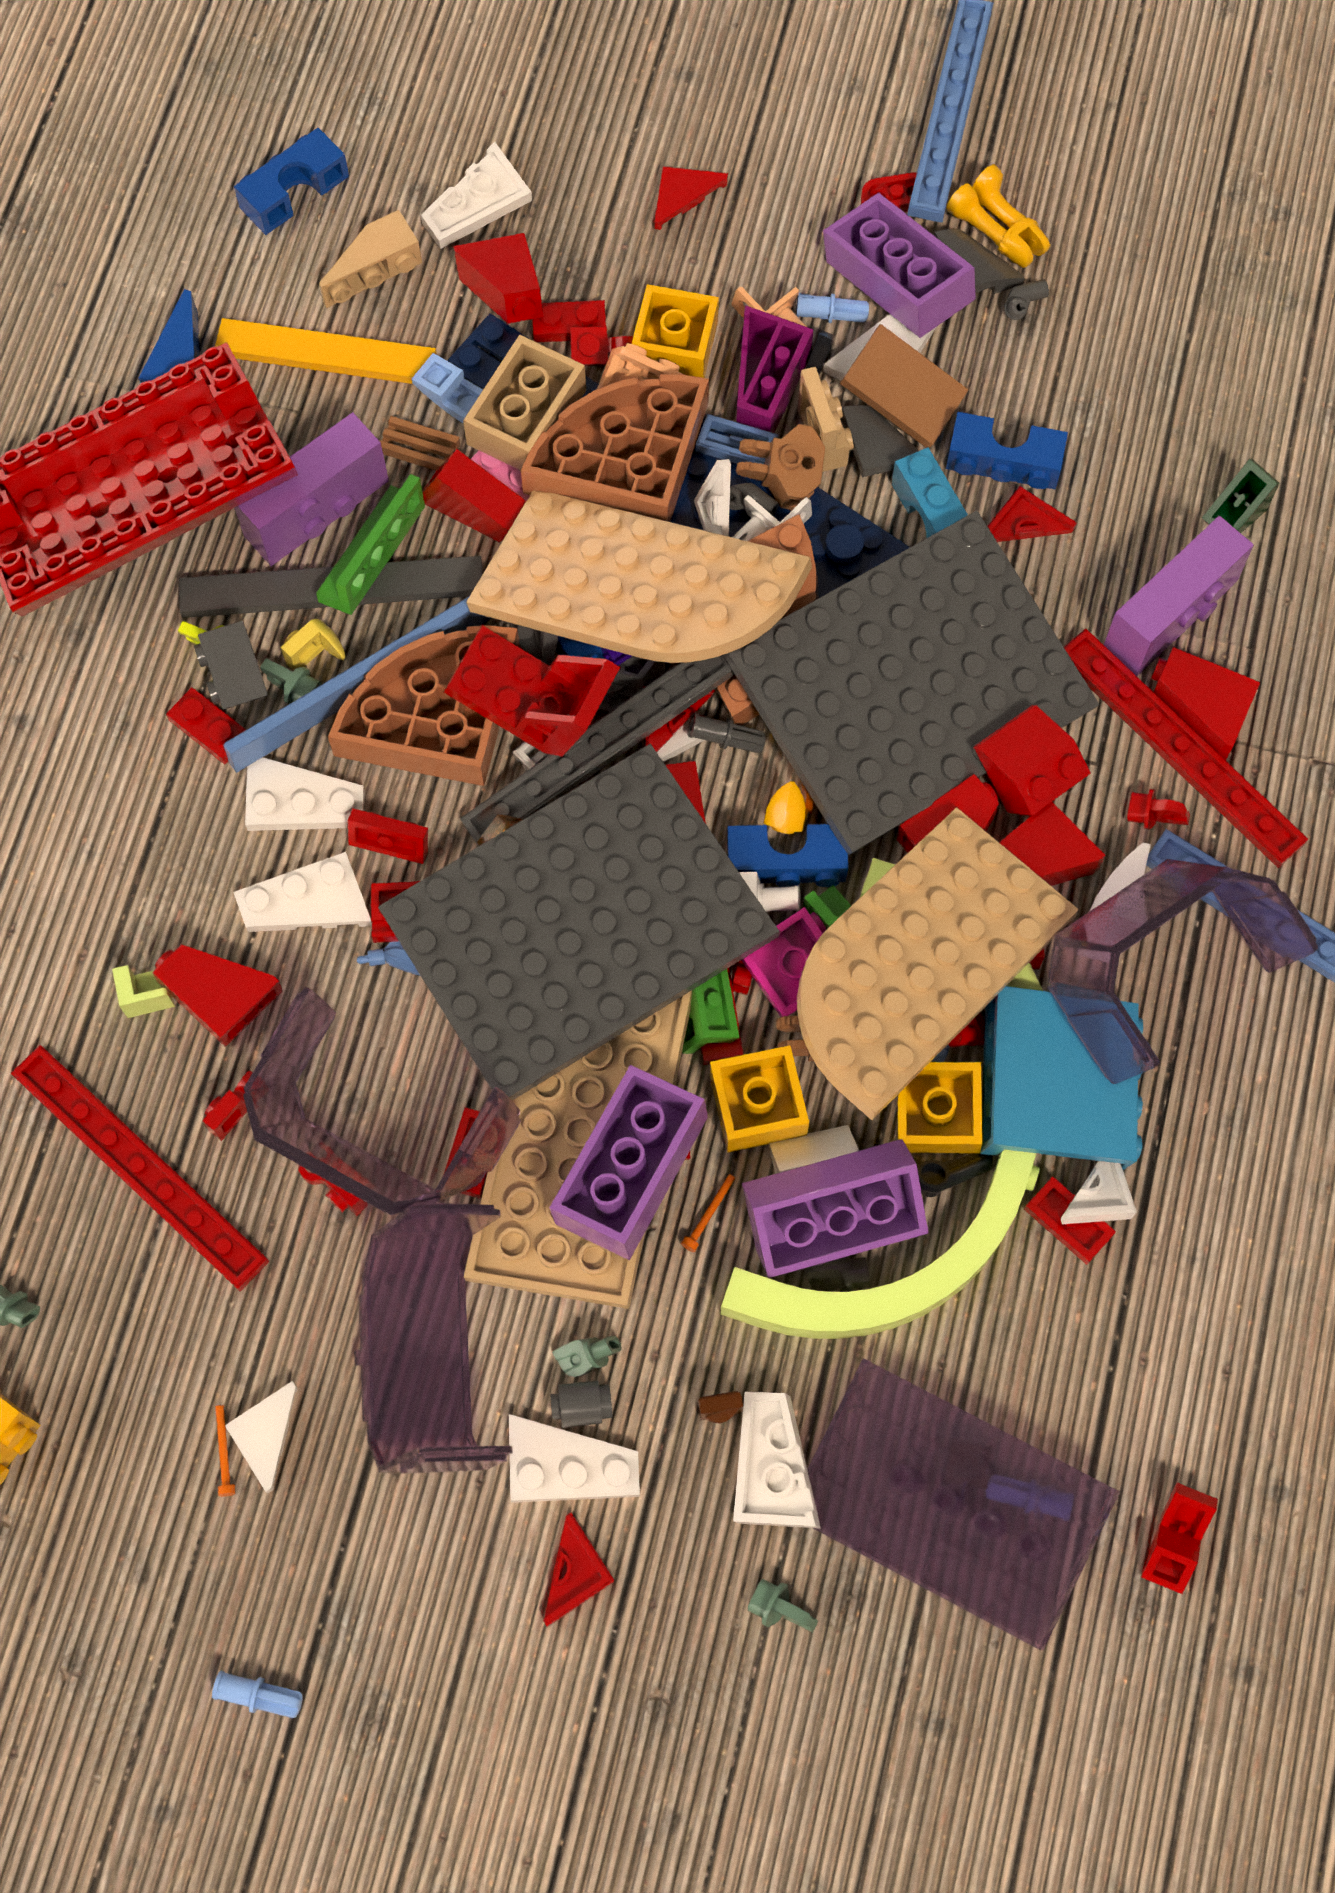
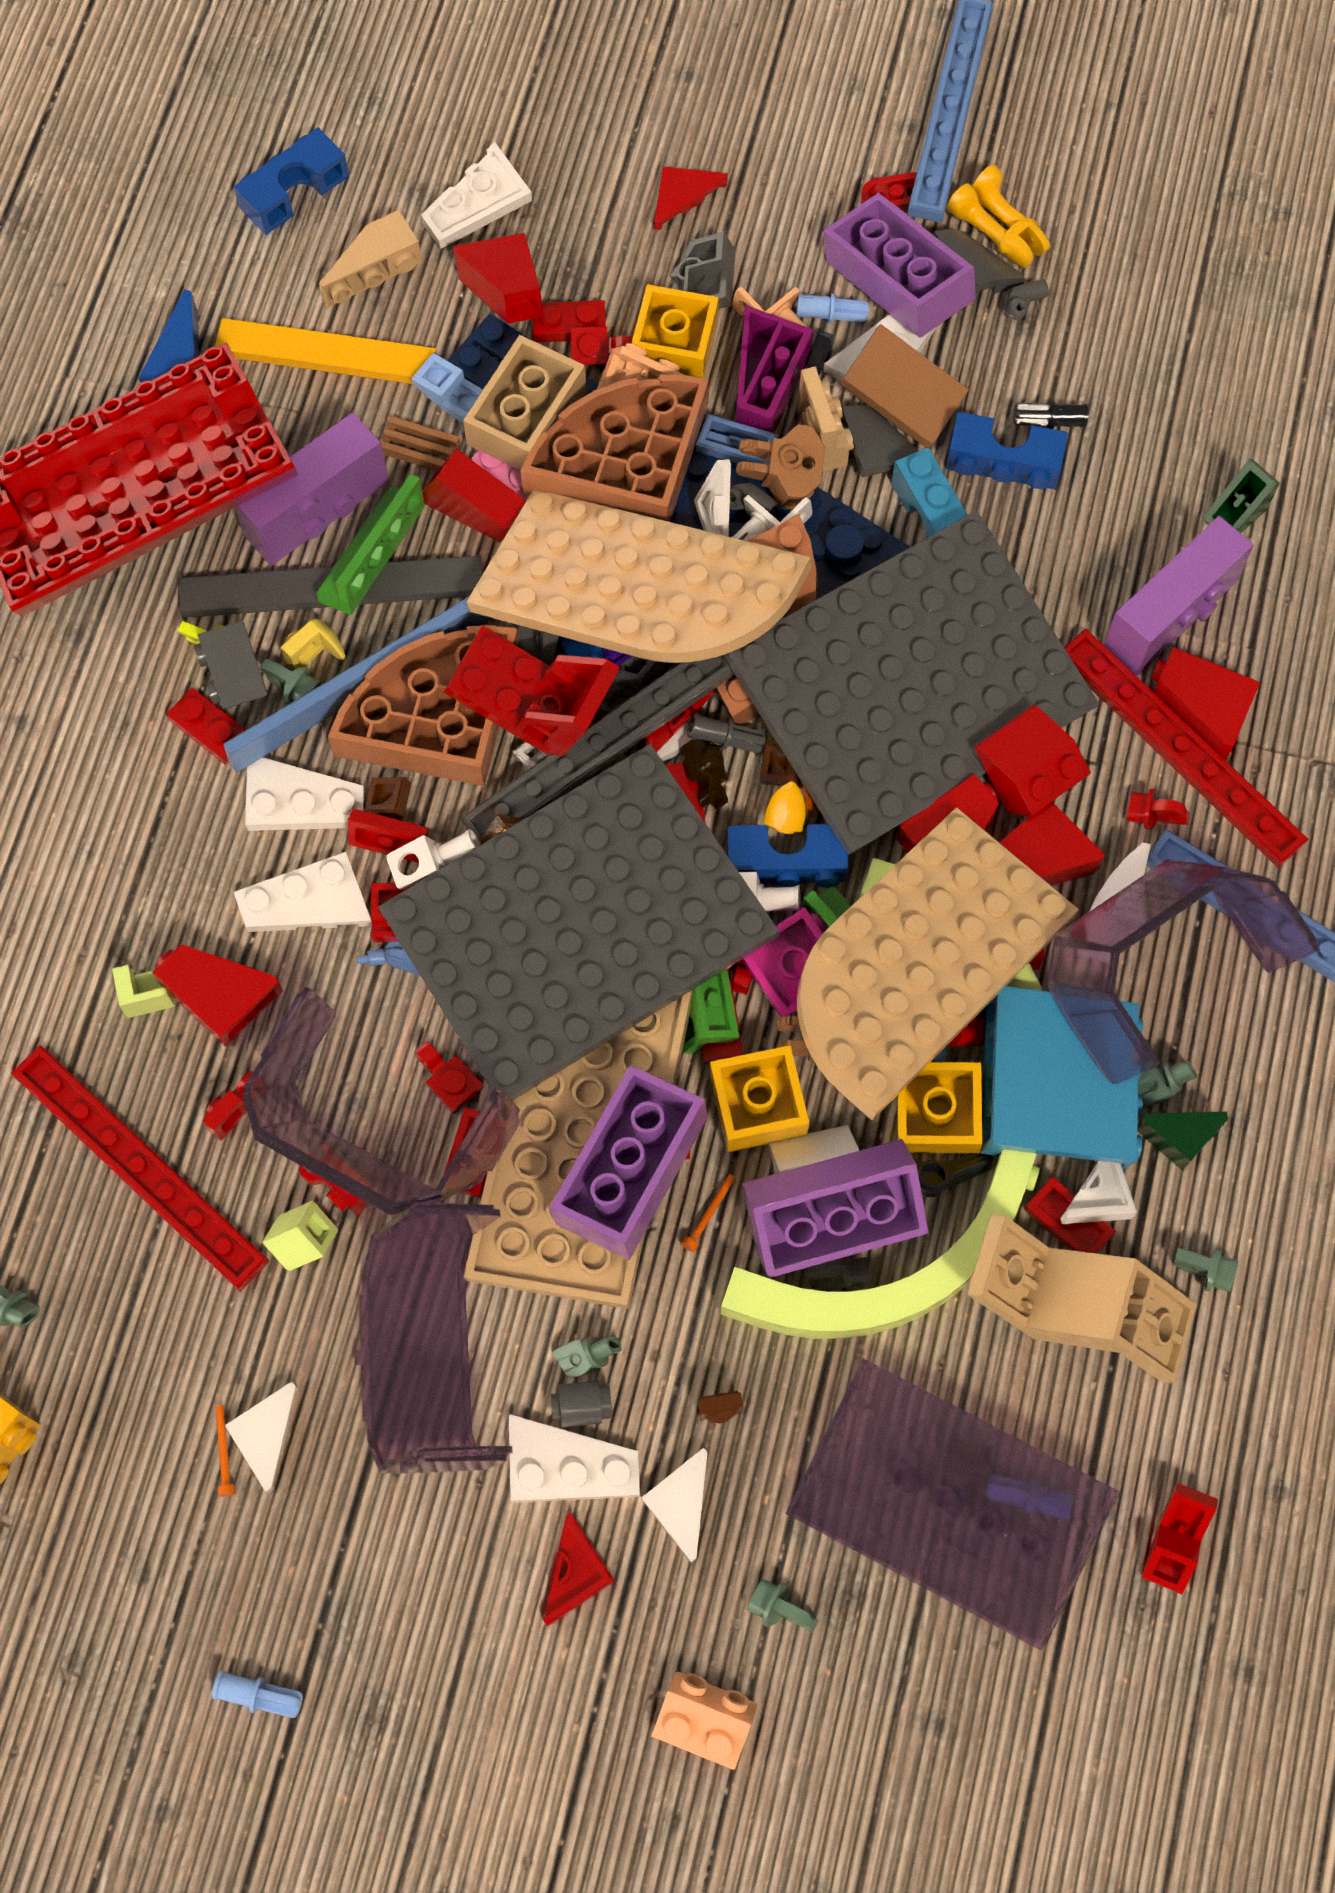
(300, 1236): none -> yellowish green panel
(388, 796): none -> reddish brown tile
(431, 856): none -> white bracket
(450, 1081): none -> red plate
(678, 1503): none -> white tile
(705, 1719): none -> light nougat bracket
(706, 768): none -> dark brown plate
(707, 268): none -> dark grey slope
(771, 1466): white wing -> none
(776, 767): none -> reddish brown tile
(1028, 517): red tile -> none
(1050, 415): none -> black axle
(1082, 1299): none -> tan bracket
(1164, 1082): none -> sand green piece
(1181, 1134): none -> dark green slope
(1218, 1269): none -> sand green piece

